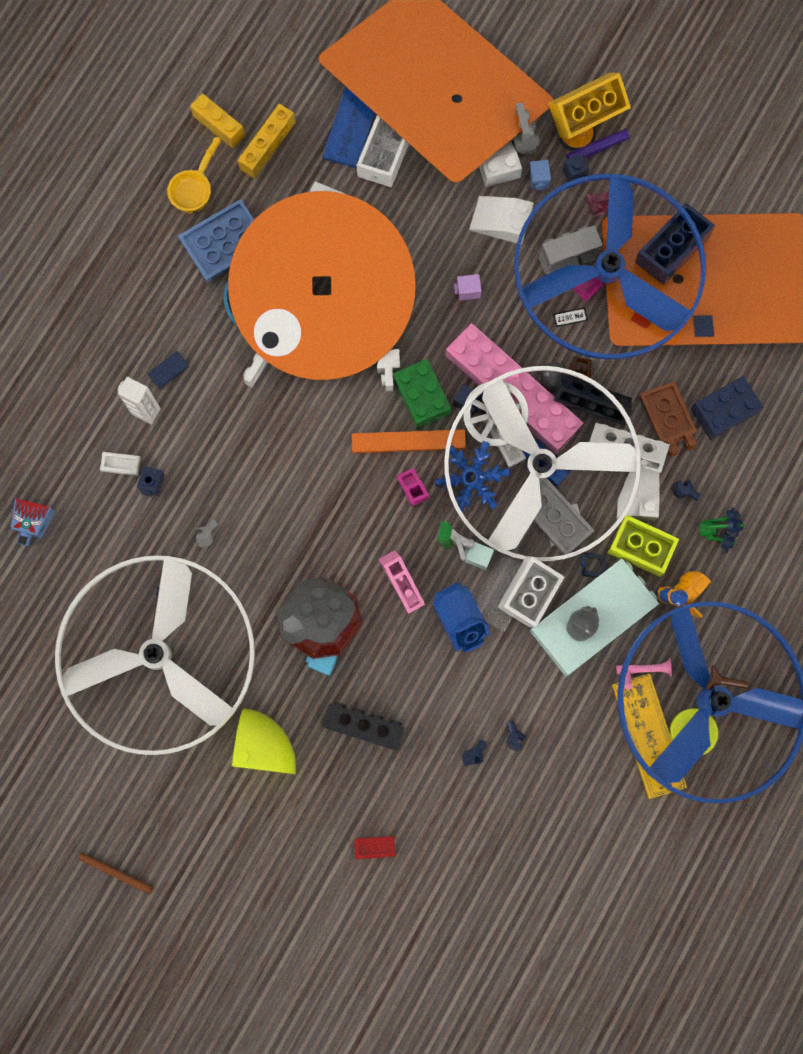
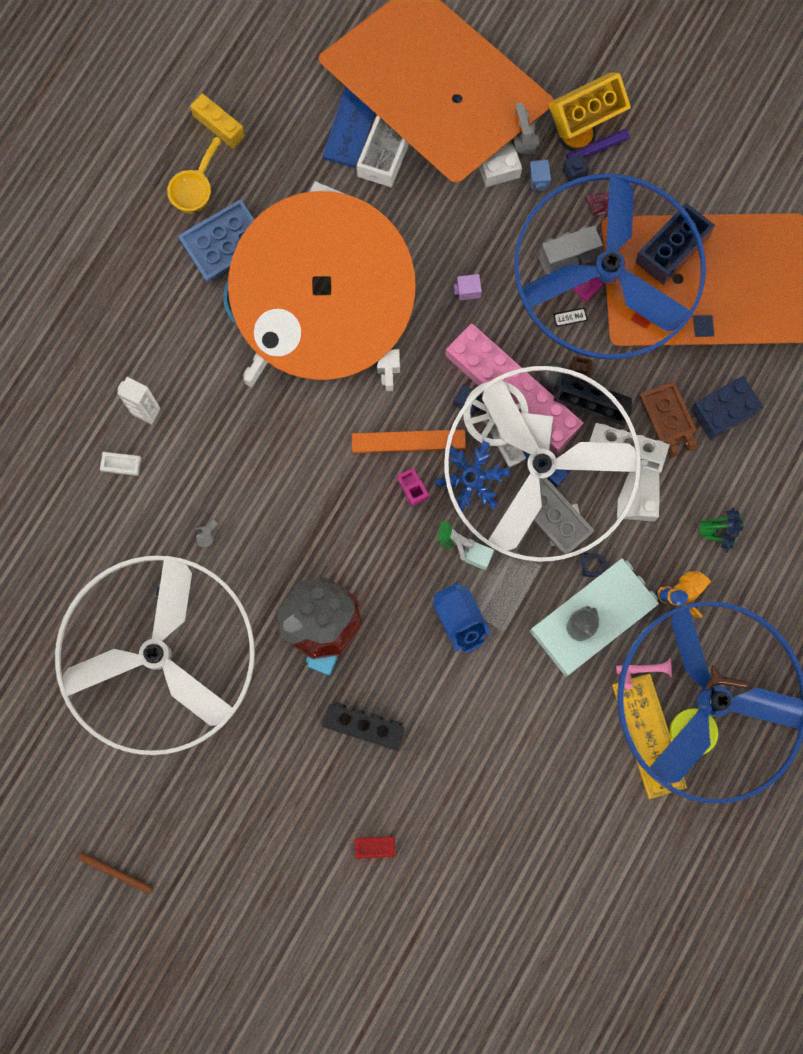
(30, 520): torso -> none
(150, 481): dark blue brick -> none
(168, 370): dark blue tile -> none
(262, 744): neon yellow brick -> none
(266, 141): yellow brick -> none
(401, 581): bright pink slope -> none
(421, 393): green brick -> none
(474, 755): dark blue piece -> none
(501, 217): white slope -> none
(513, 736): dark blue piece -> none
(530, 592): white brick -> none
(540, 428): none -> white sticker
(643, 546): neon yellow brick -> none
(685, 489): dark blue piece -> none

